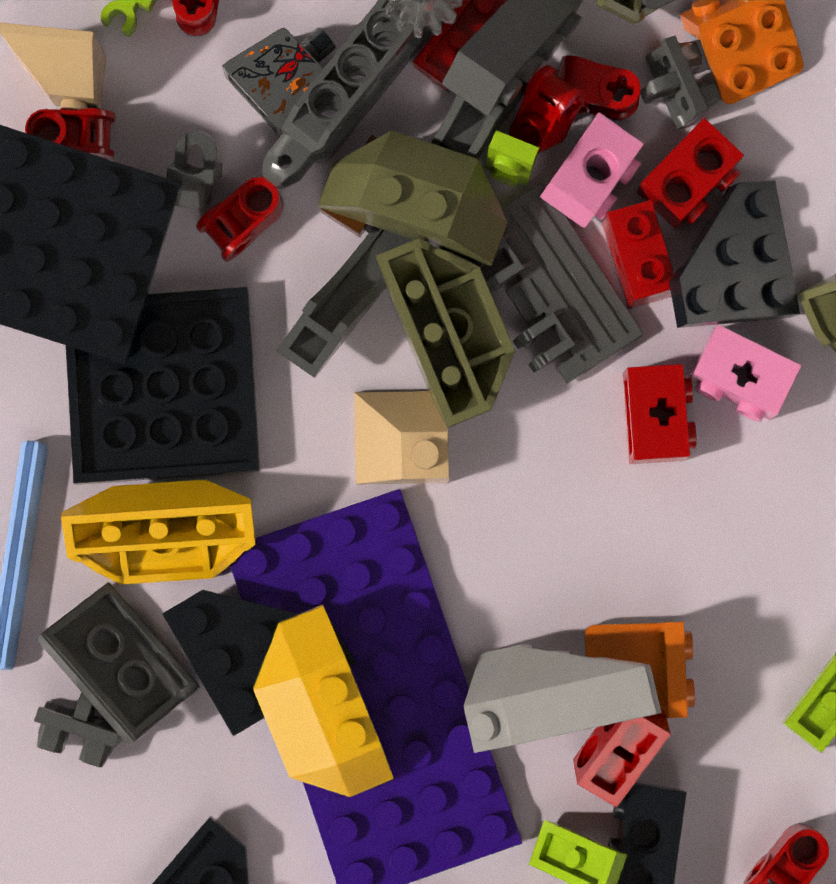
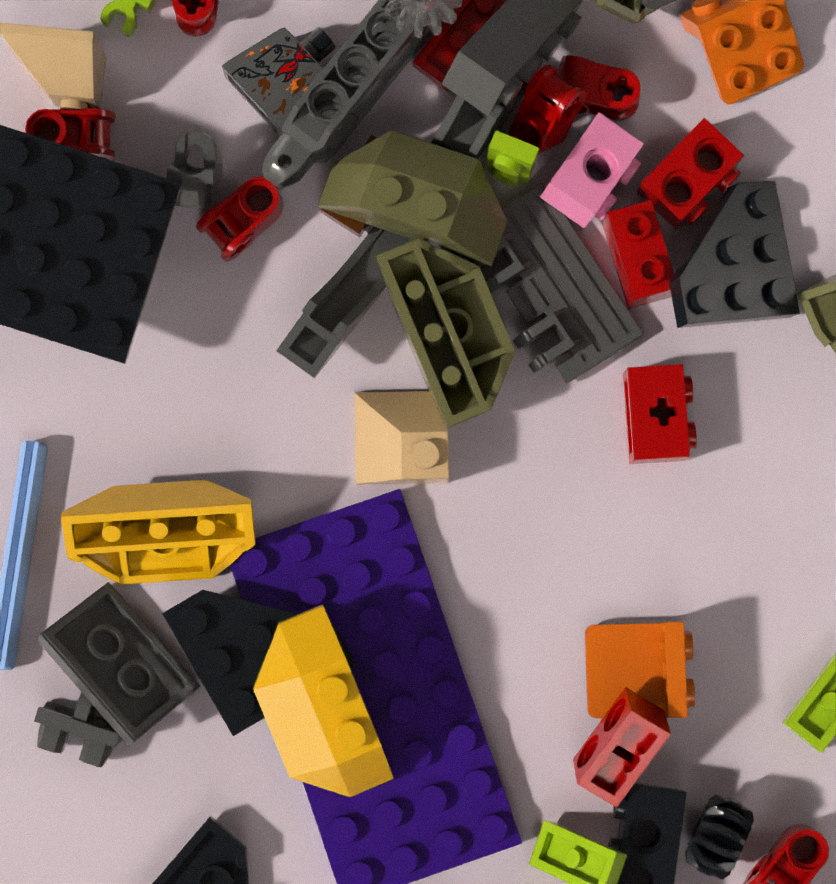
(177, 402): black plate -> none
(542, 694): light grey wedge -> none
(672, 69): dark grey hips -> none
(719, 836): none -> black gear
(769, 372): bright pink brick -> none

